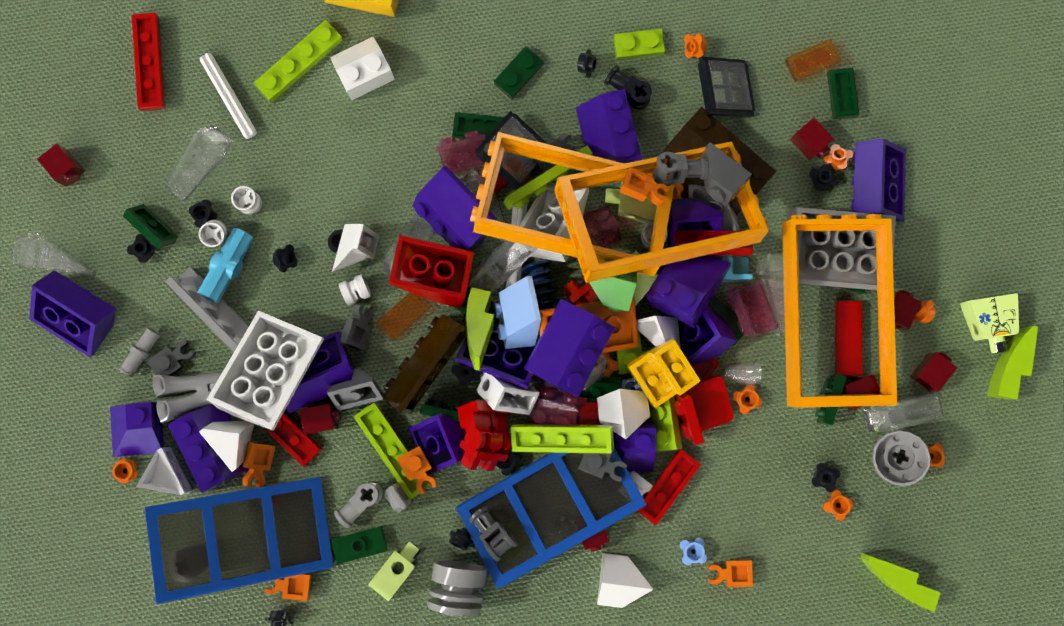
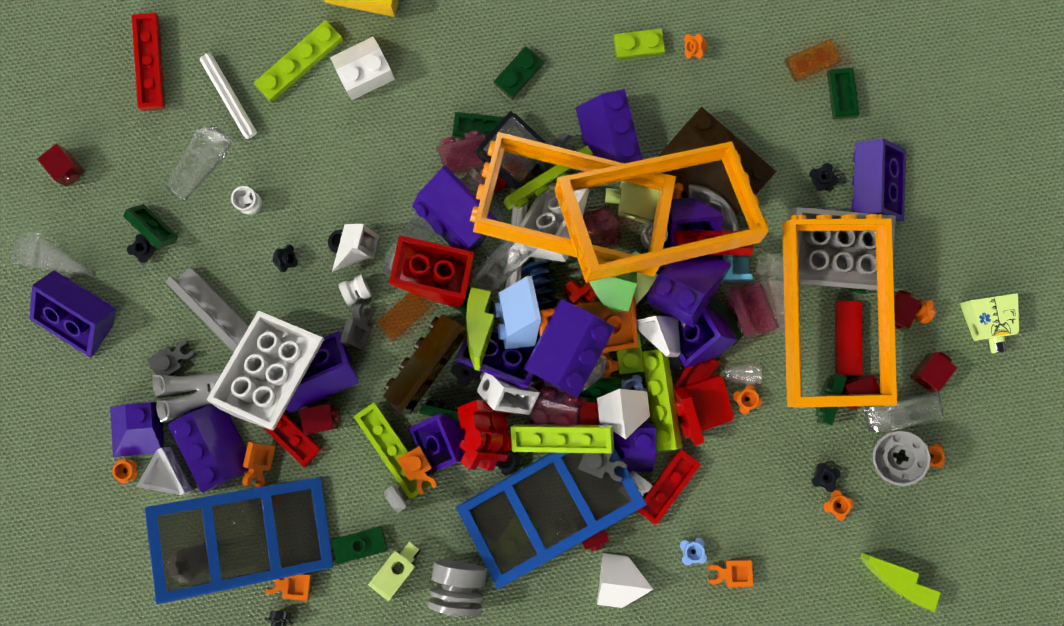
(139, 351): light grey pin -> none
(196, 210): black plate -> none
(213, 237): white wheel -> none
(225, 265): medium azure piece -> none
(229, 440): white slope -> none
(356, 392): dark grey slope -> none
(359, 503): light grey connector -> none
(460, 539): black plate -> none
(494, 535): dark grey connector -> none
(586, 63): black plate -> none
(632, 87): black connector -> none
(640, 185): orange plate -> none
(663, 373): yellow slope -> none
(679, 168): dark grey connector -> none
(724, 176): dark grey slope -> none
(726, 87): piece -> none
(812, 139): dark red brick -> none
(838, 163): orange plate -> none
(1013, 365): lime slope -> none

